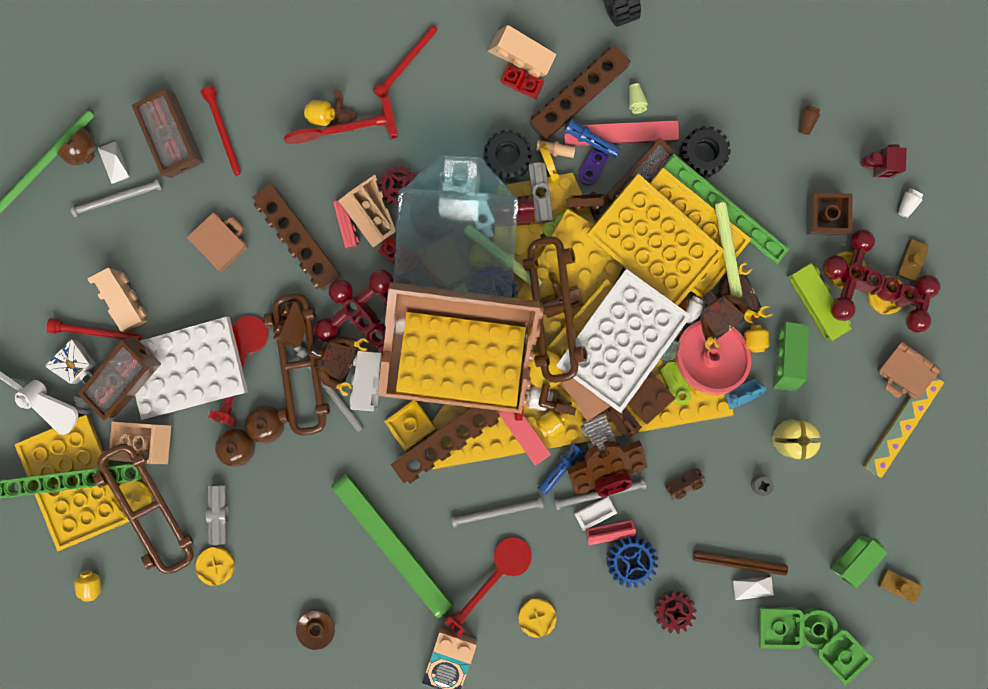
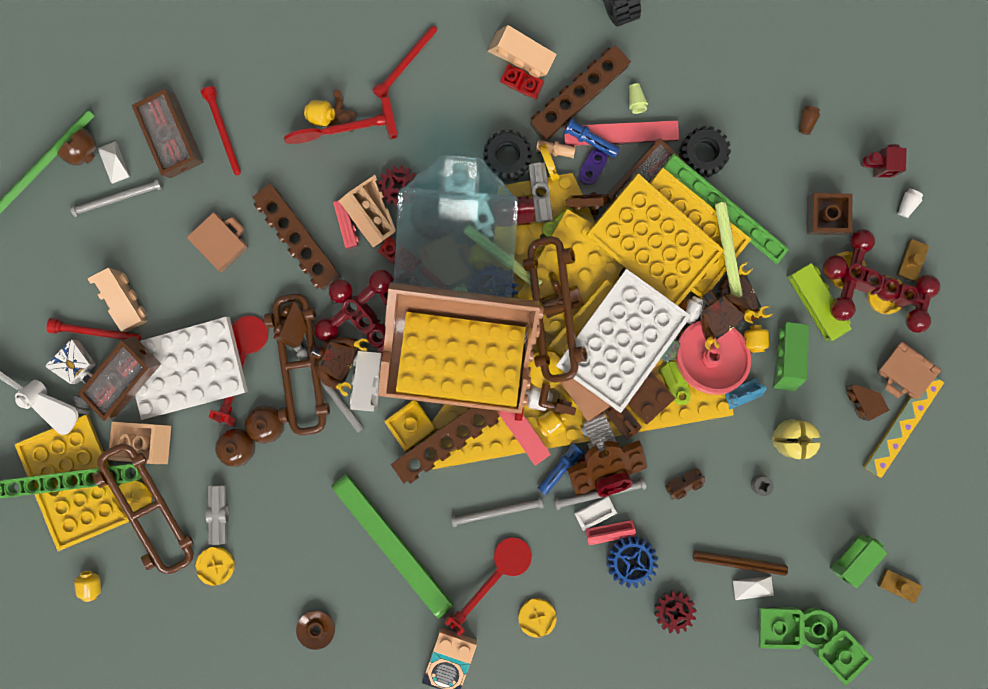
(868, 402): none -> reddish brown slope

